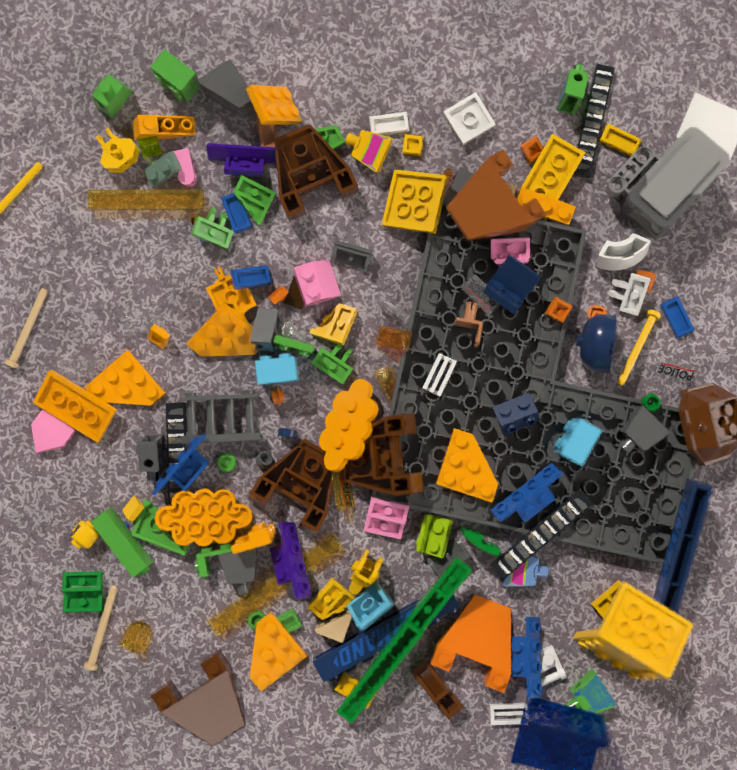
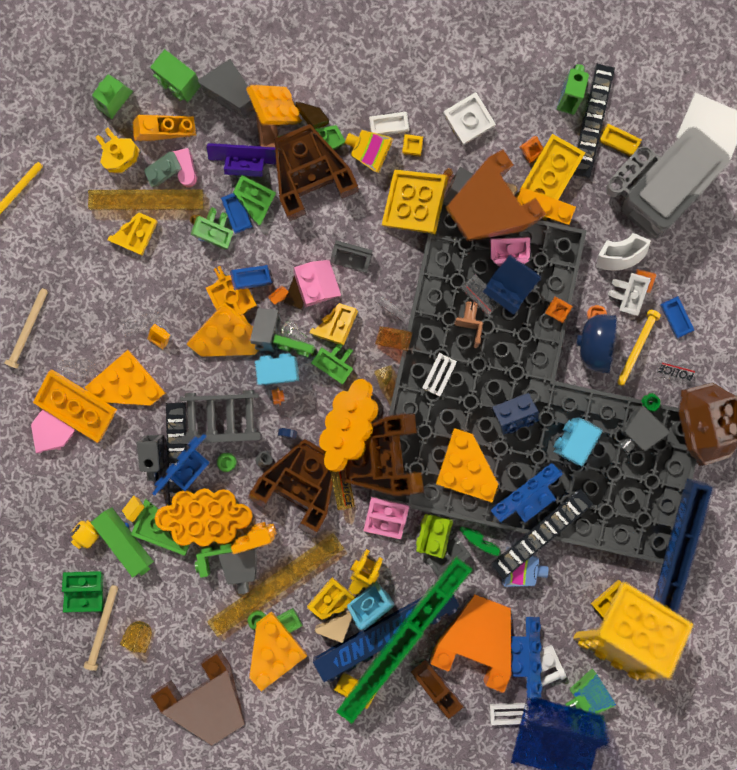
(135, 234): none -> yellow wing
(150, 146): clear neon green tile -> none
(289, 561): dark purple bracket -> none
(312, 115): none -> dark brown tile

